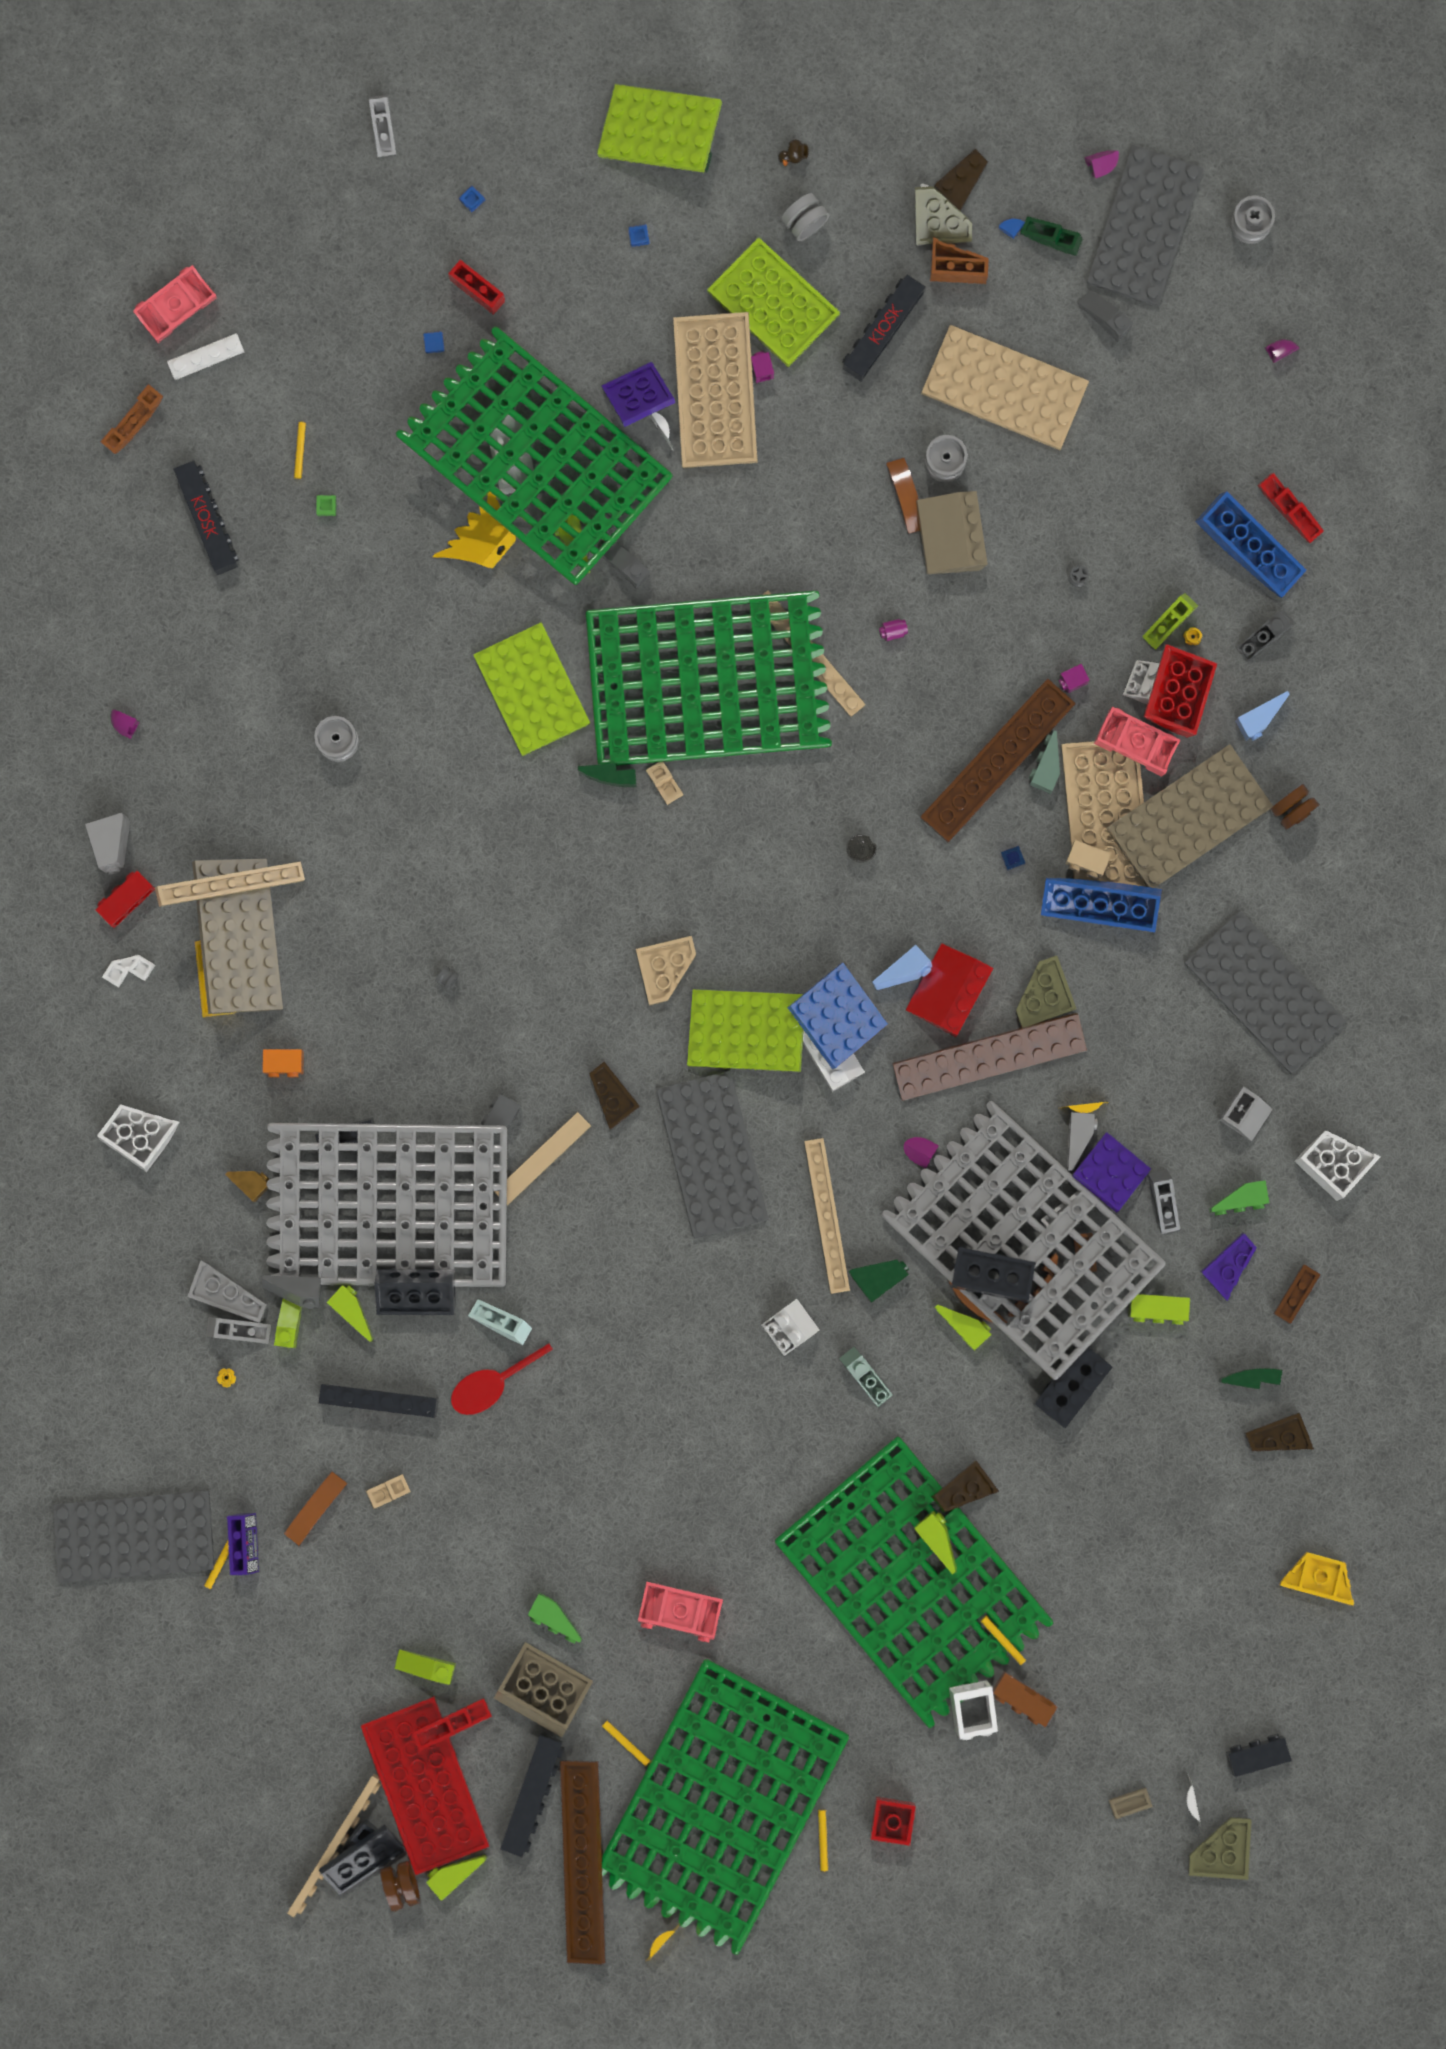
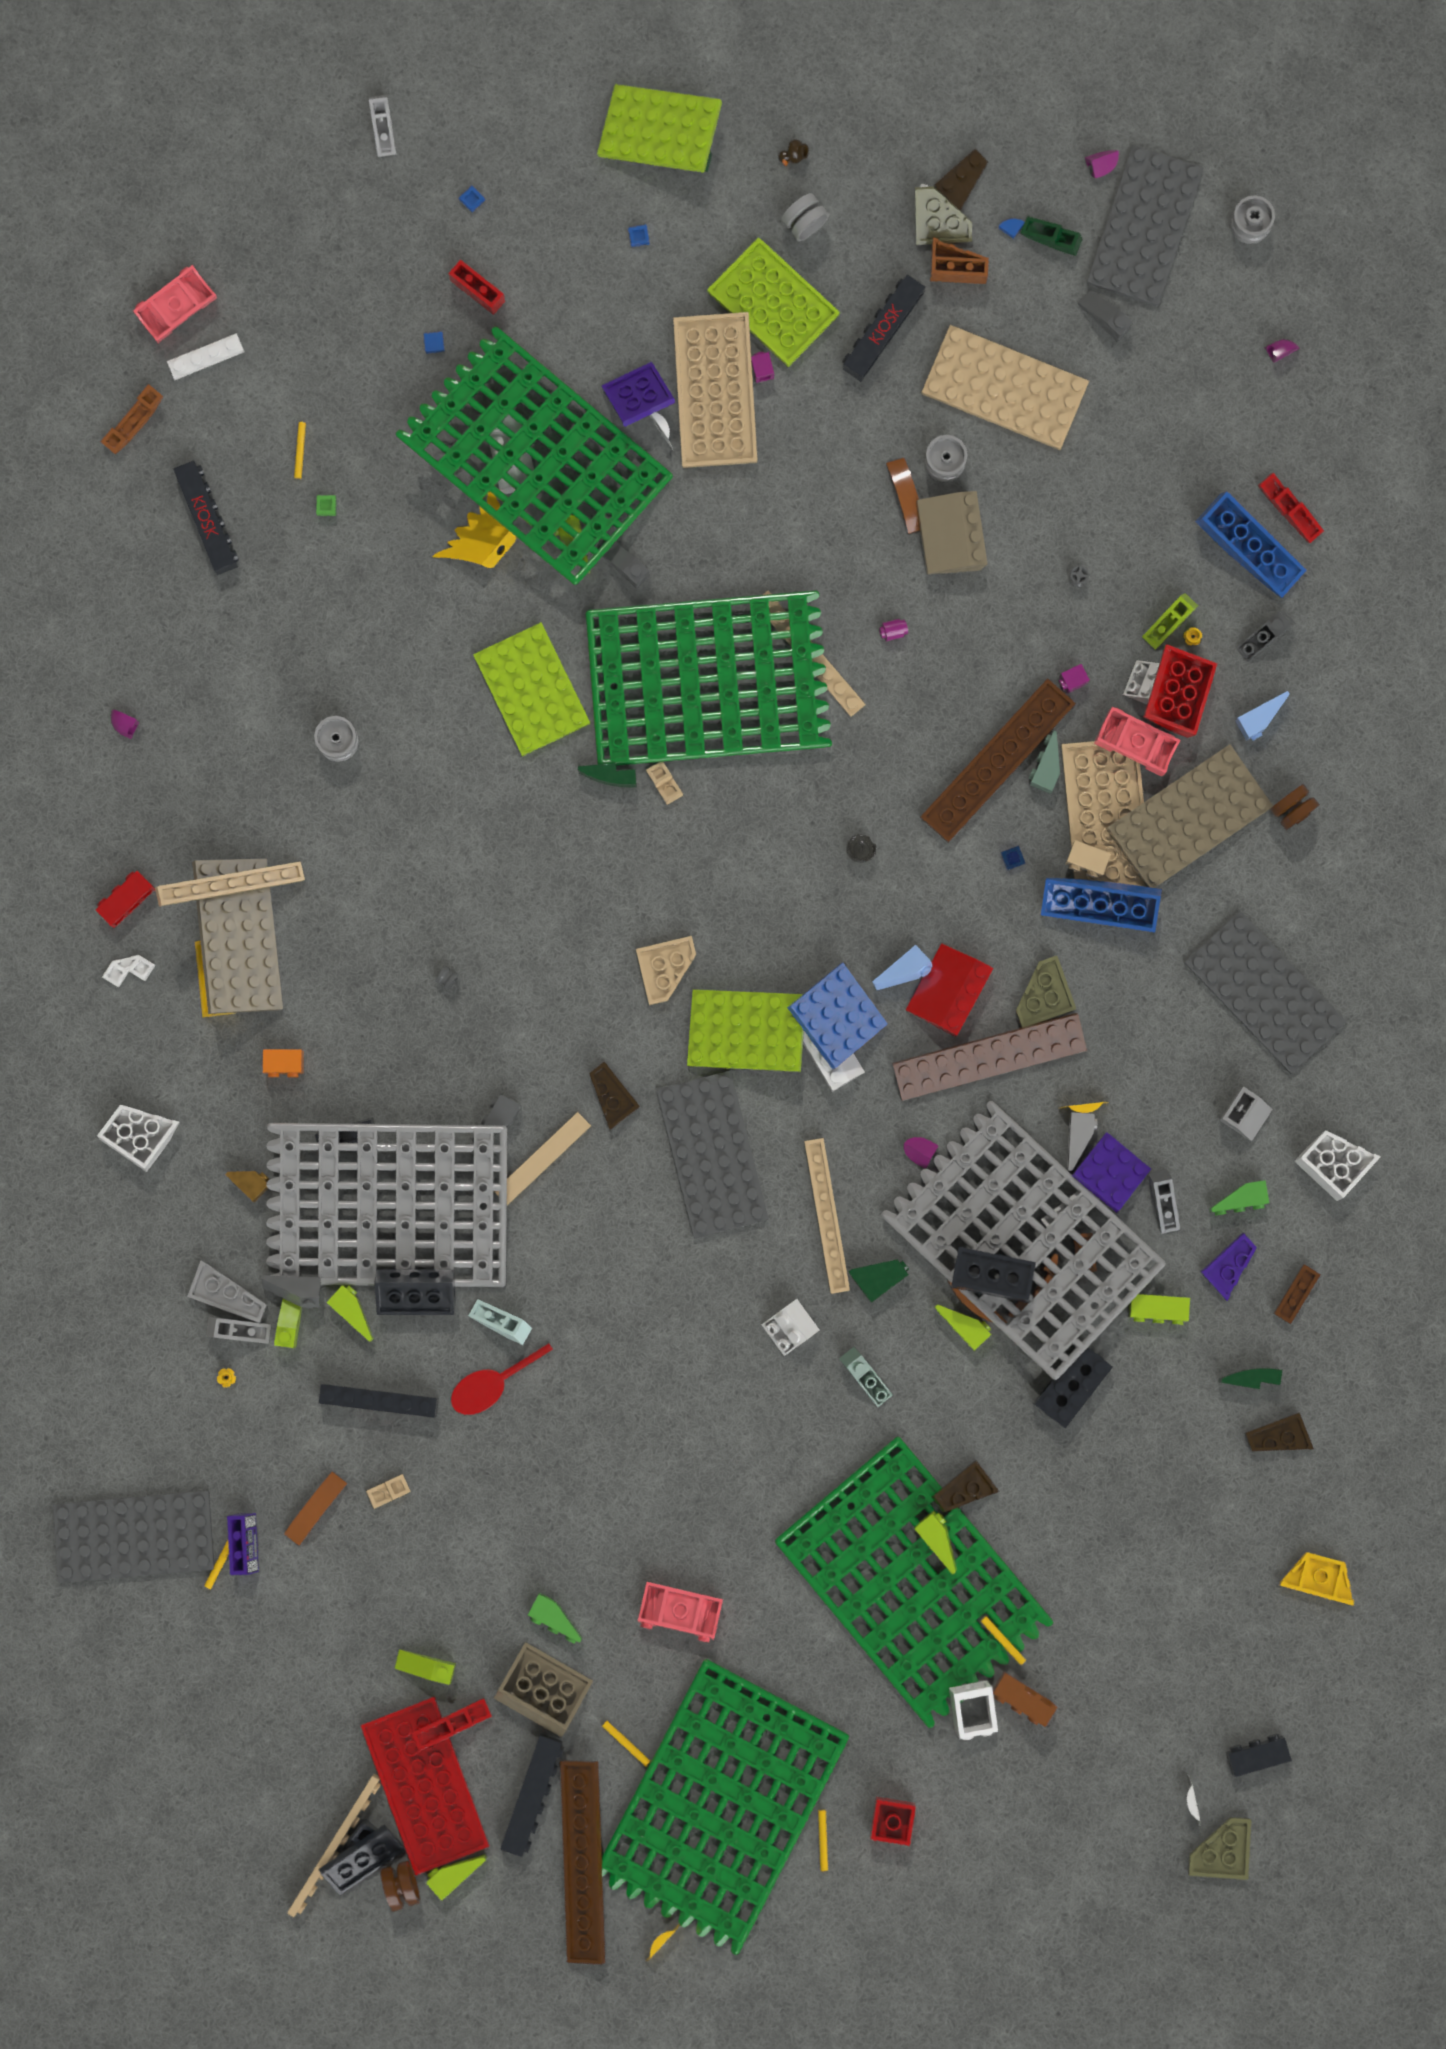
(109, 841): light grey slope -> none
(1130, 1803): dark tan tile -> none

